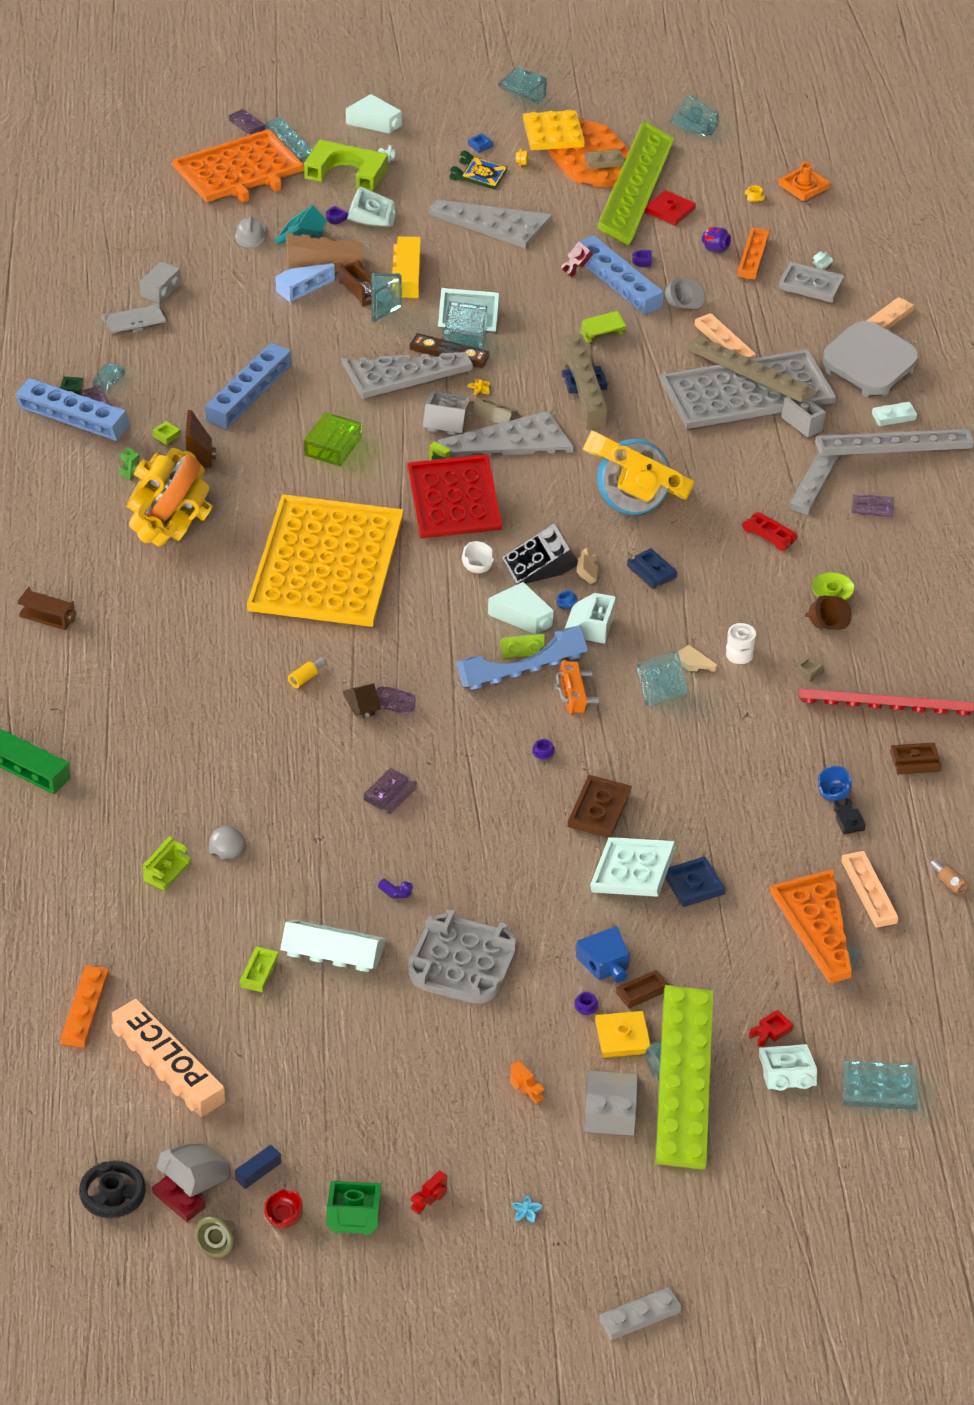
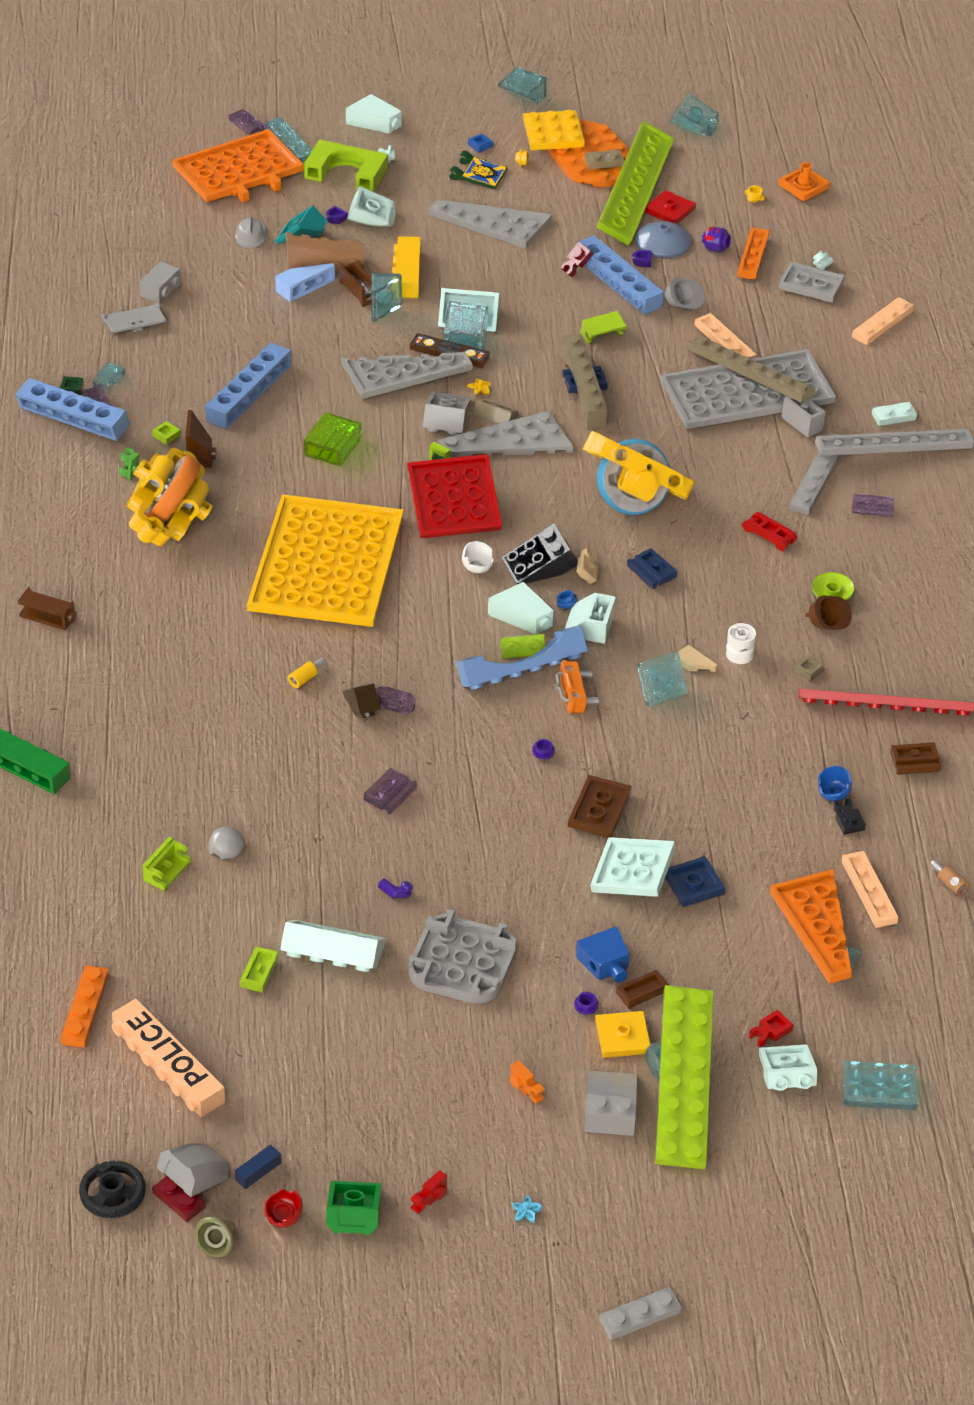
(663, 239): none -> sand blue dish
(870, 357): light grey tile -> none

